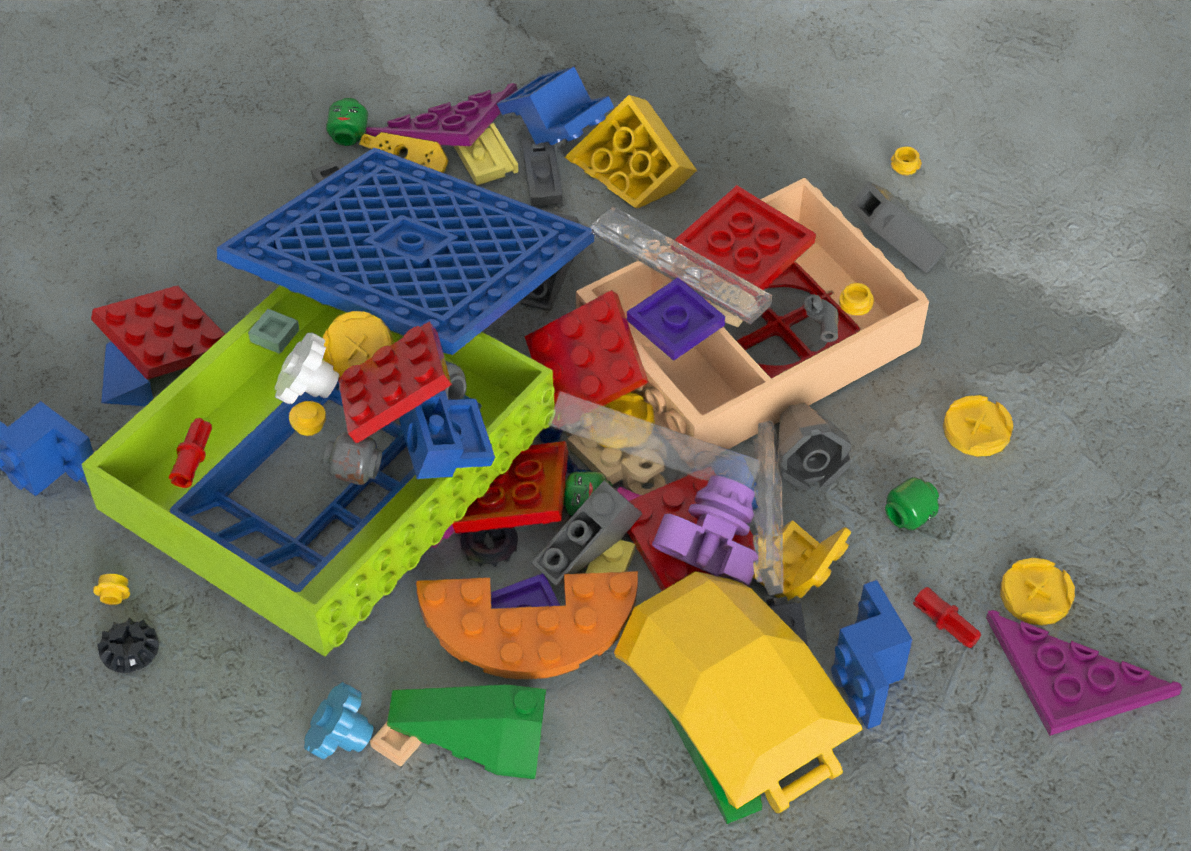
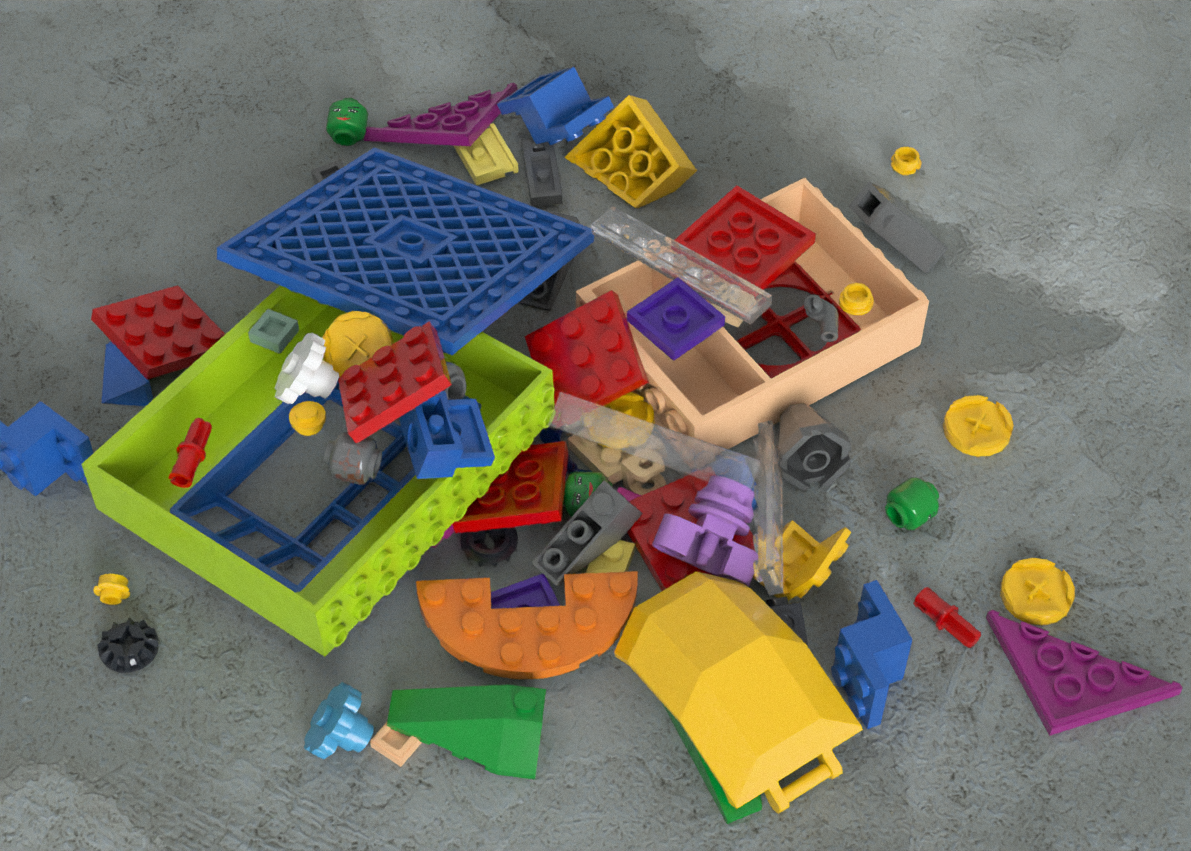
(417, 149): yellow piece -> none

